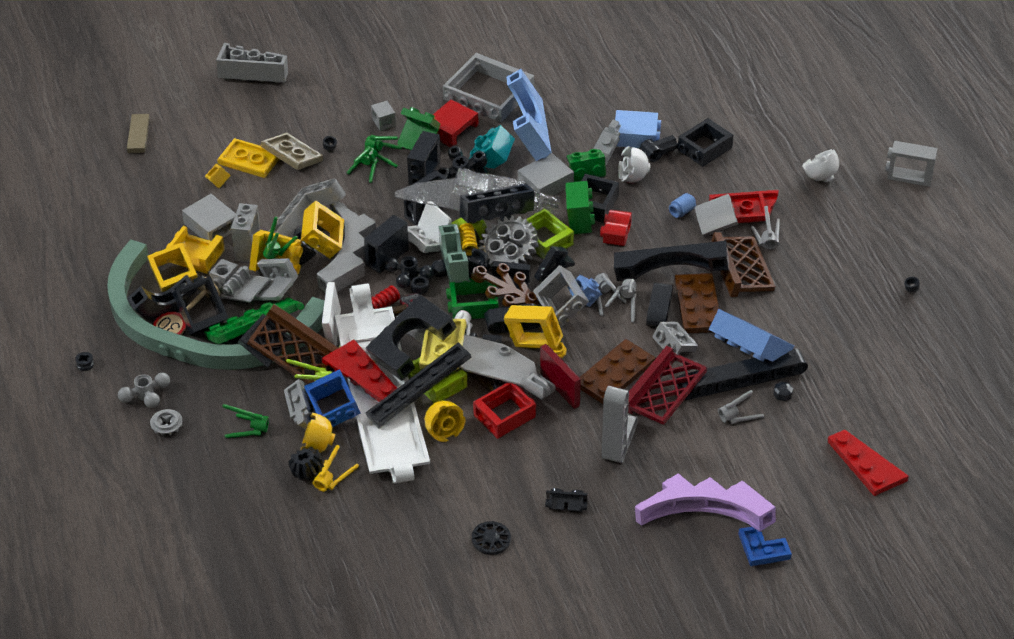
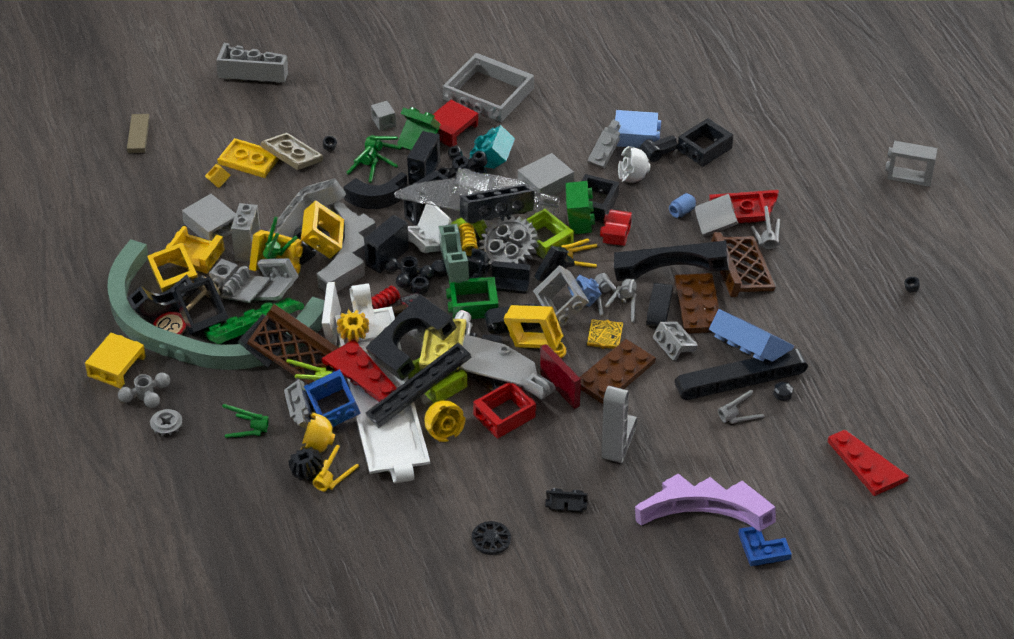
(84, 361): black bush -> none
(113, 359): none -> yellow panel
(353, 325): none -> yellow gear
(374, 196): none -> black arch
(507, 287): reddish brown plant -> none
(532, 125): light blue arch -> none
(570, 249): none -> yellow plant
(588, 163): green bracket -> none
(605, 334): none -> yellow piece
(649, 380): dark red fence -> none
(823, 166): white cylinder -> none

